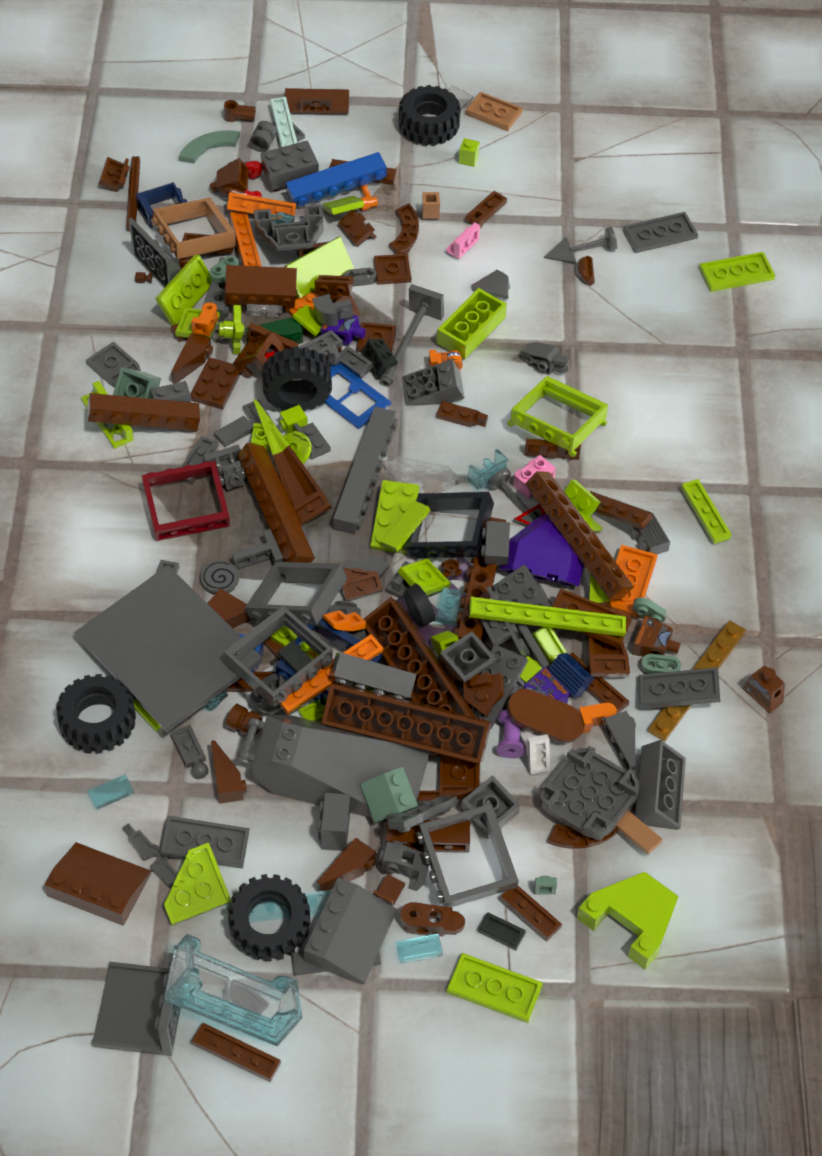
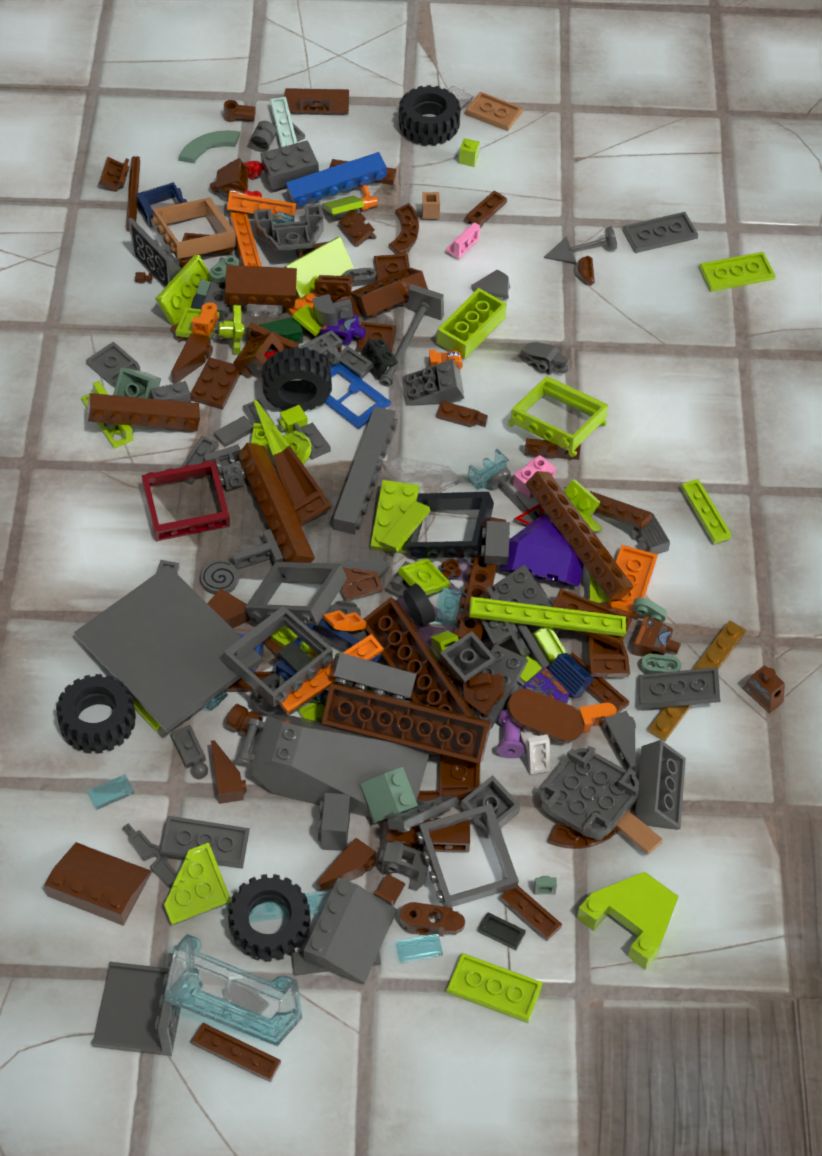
(199, 298): none -> piece
(387, 291): none -> reddish brown slope

